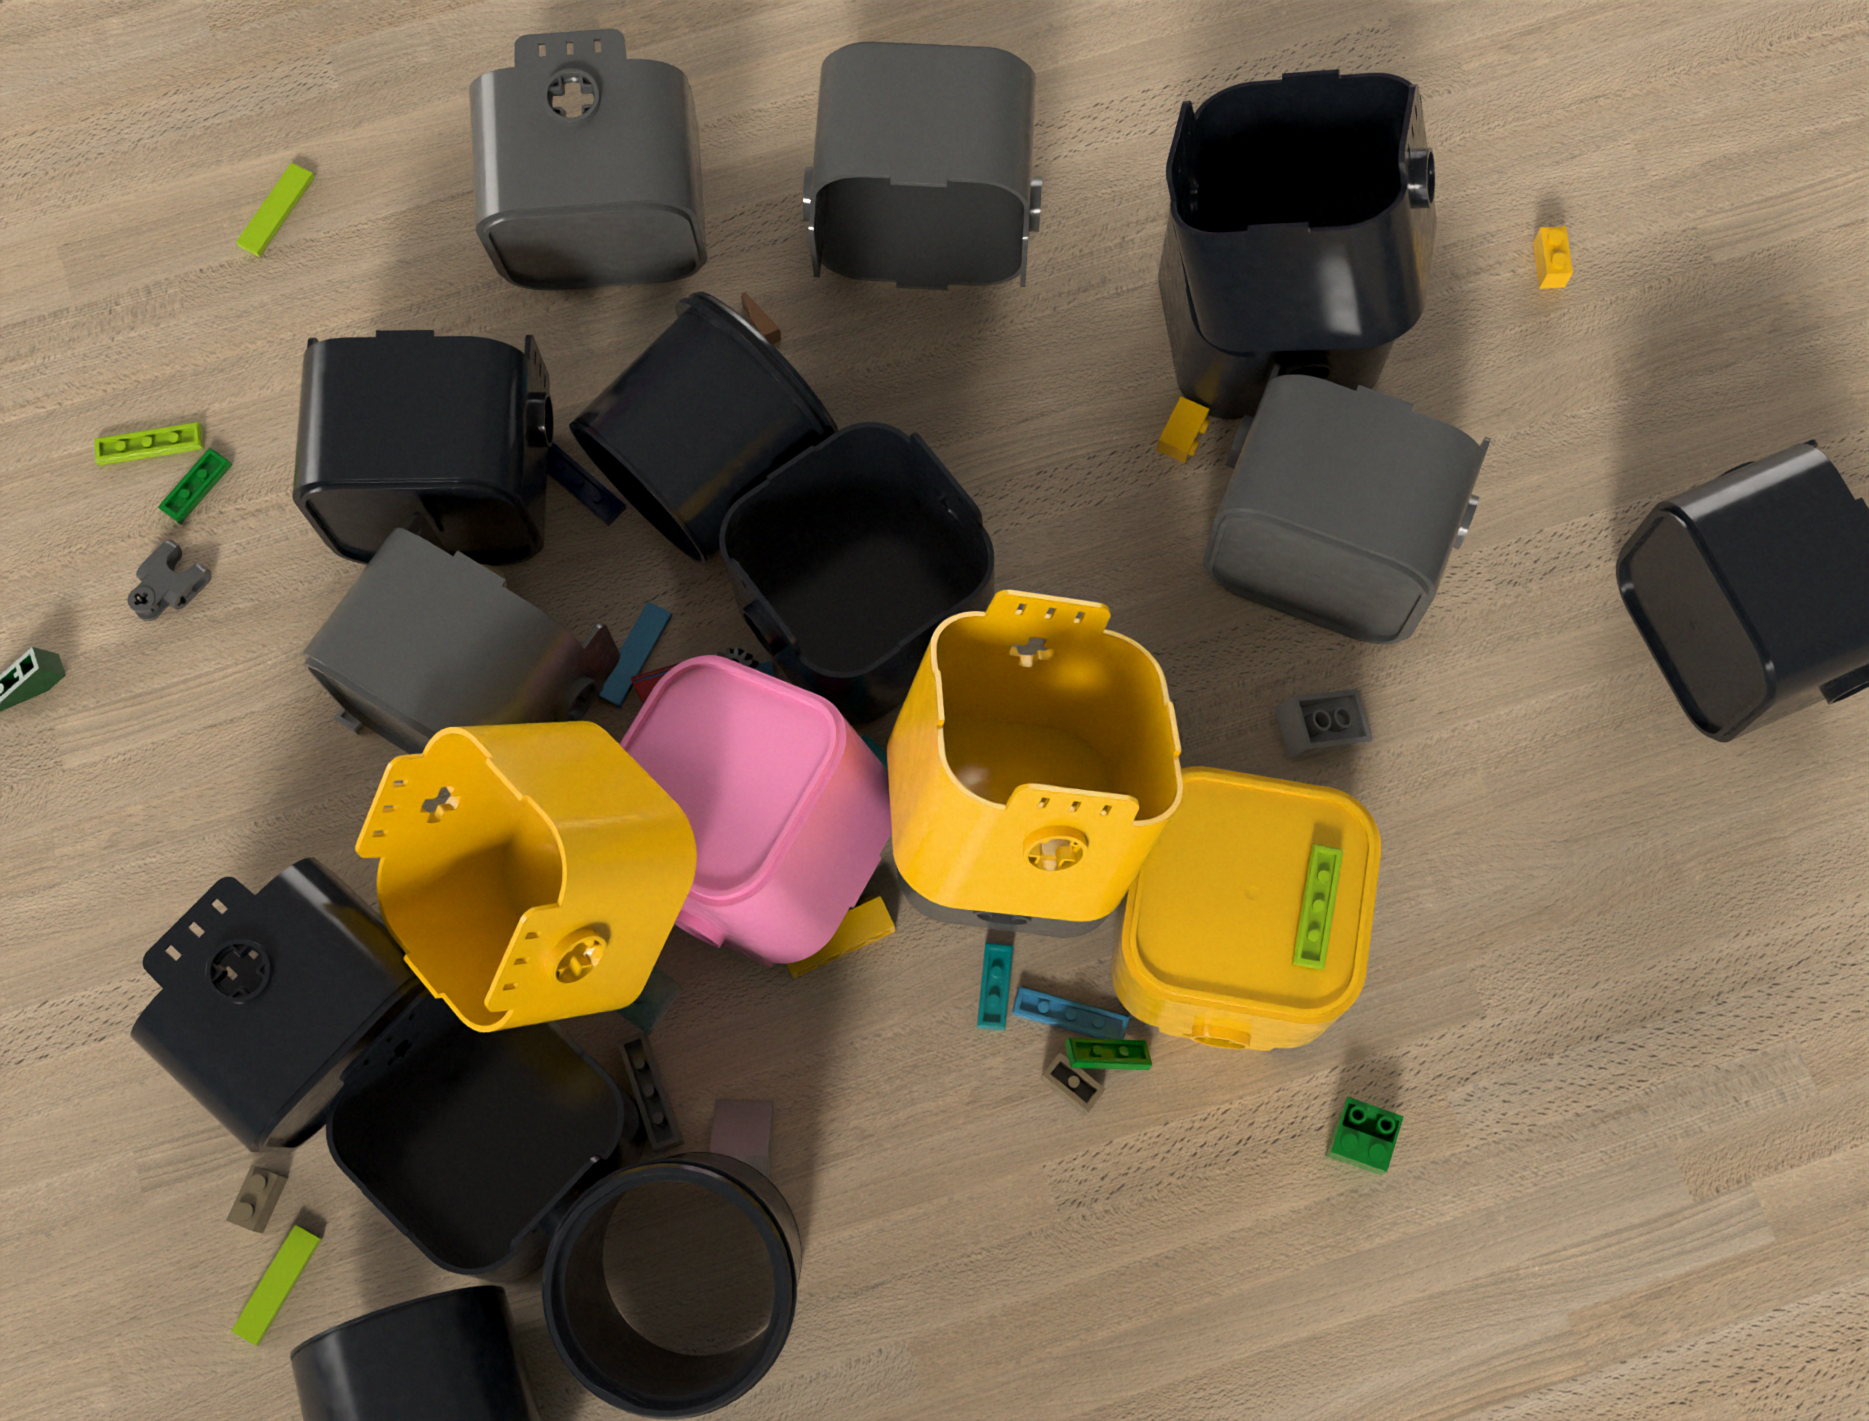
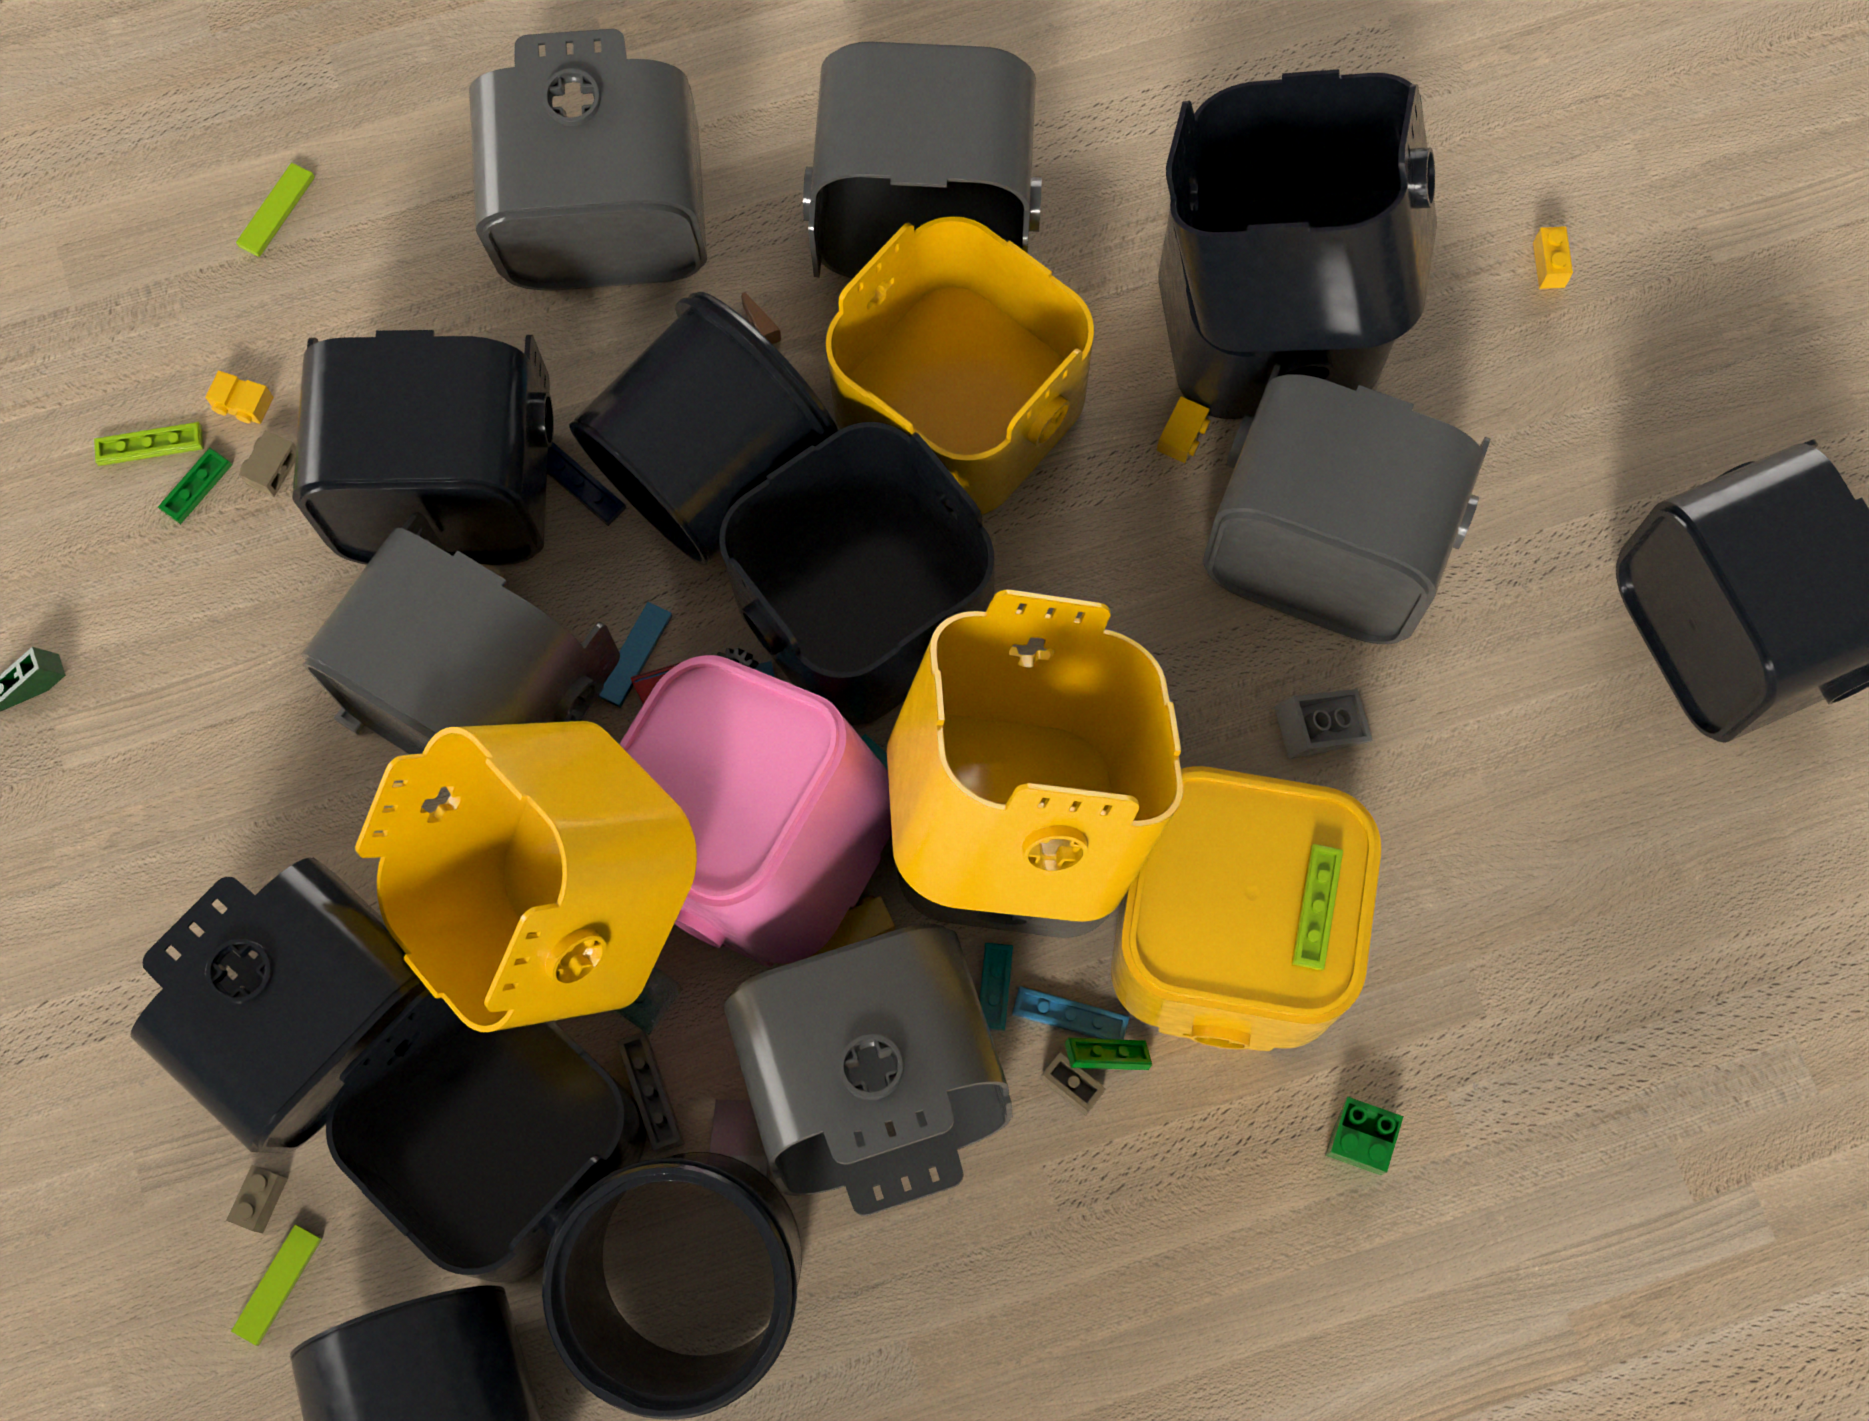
(162, 585): dark grey piece -> none
(240, 398): none -> yellow brick
(268, 463): none -> dark tan brick
(863, 1043): none -> dark grey container
(965, 349): none -> yellow container

